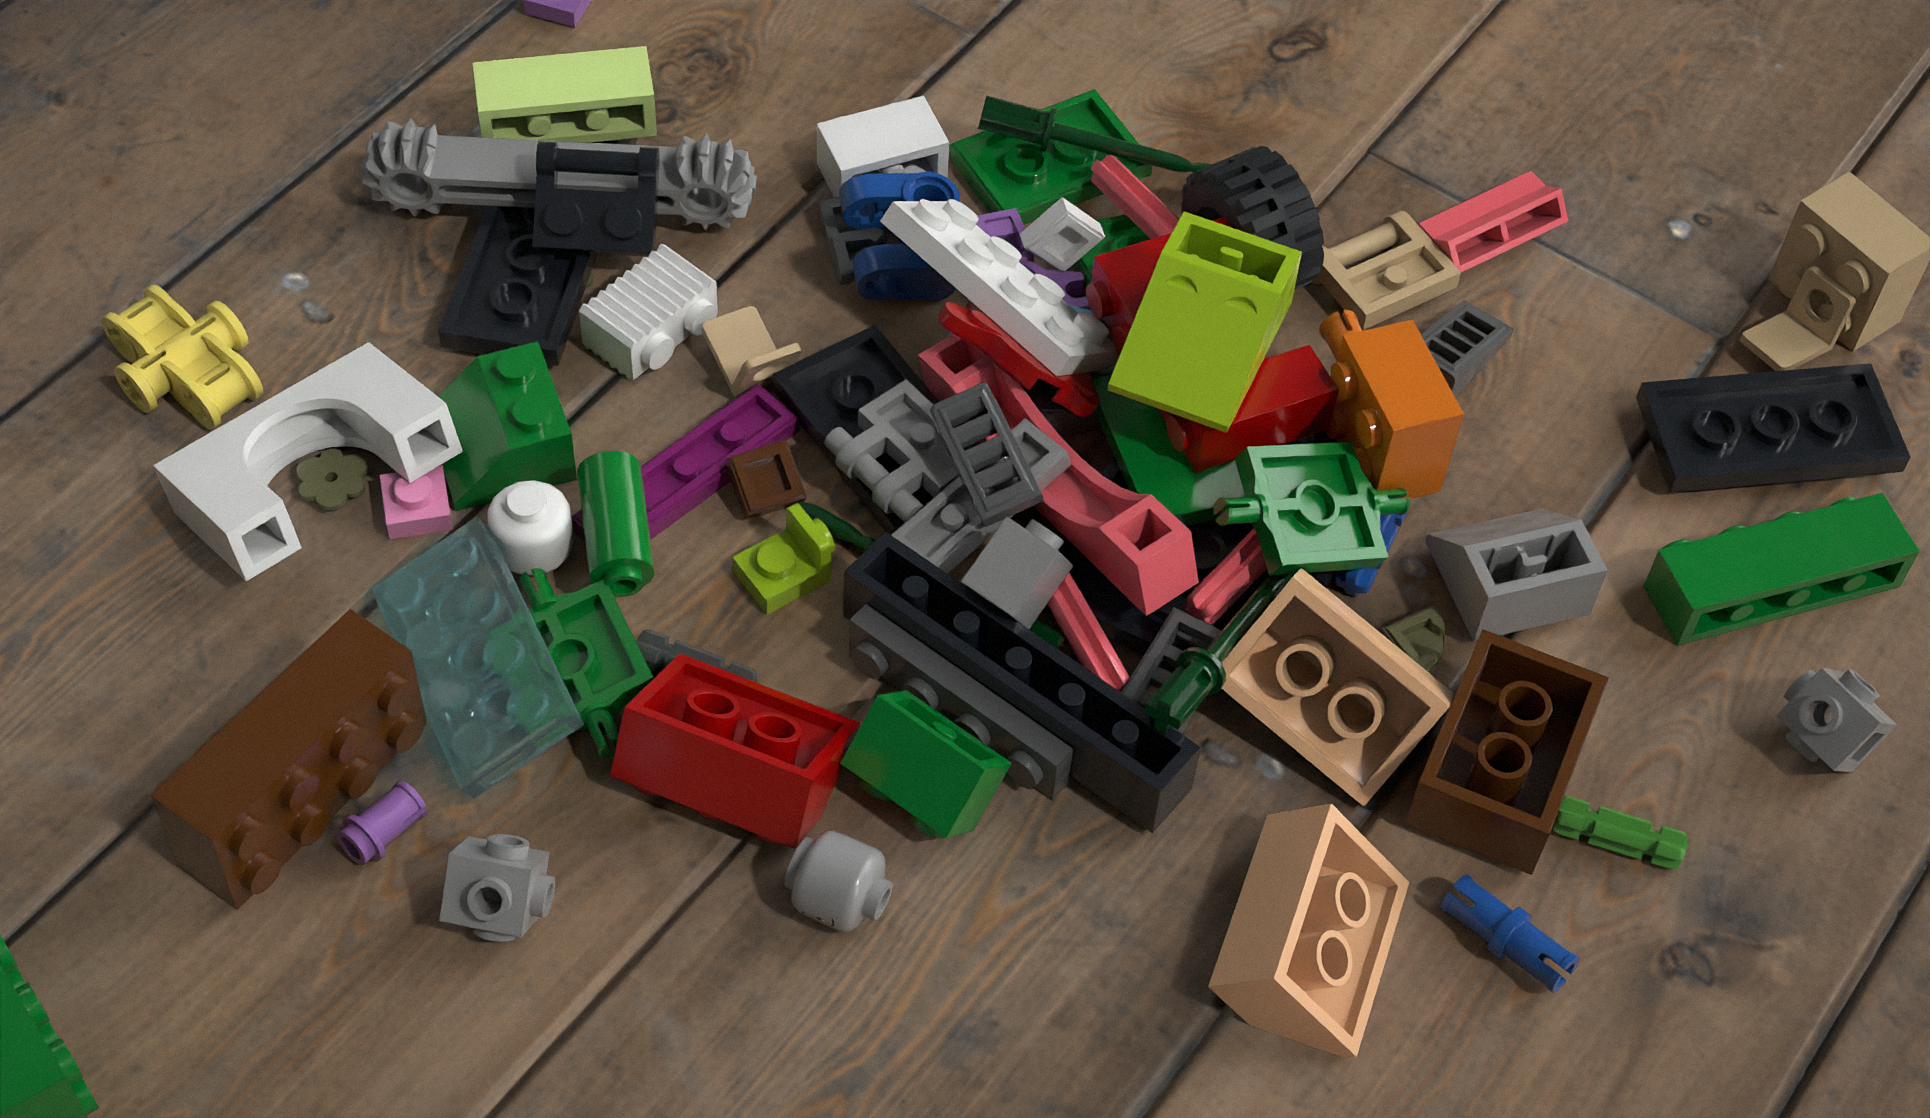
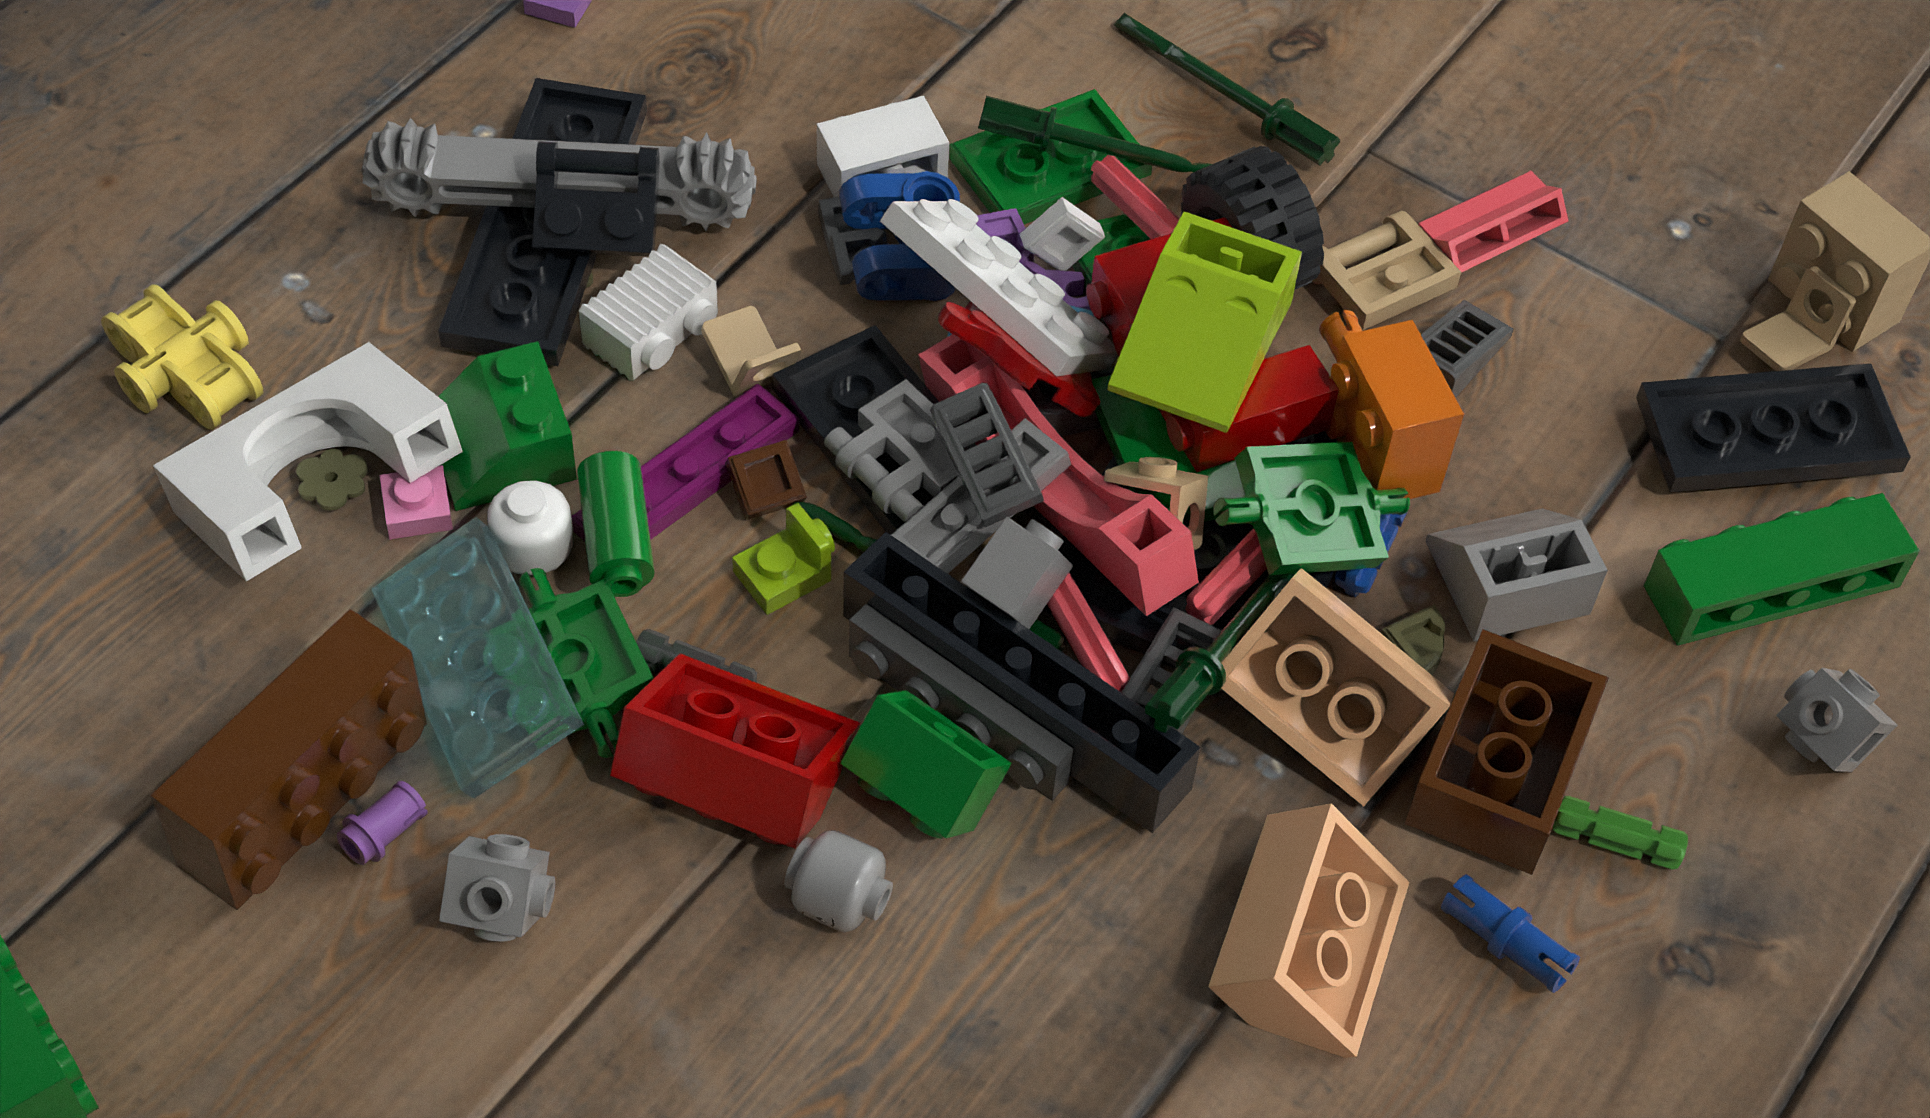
(567, 96): yellowish green brick -> none
(1162, 476): none -> tan bracket
(1279, 120): none -> dark green piece

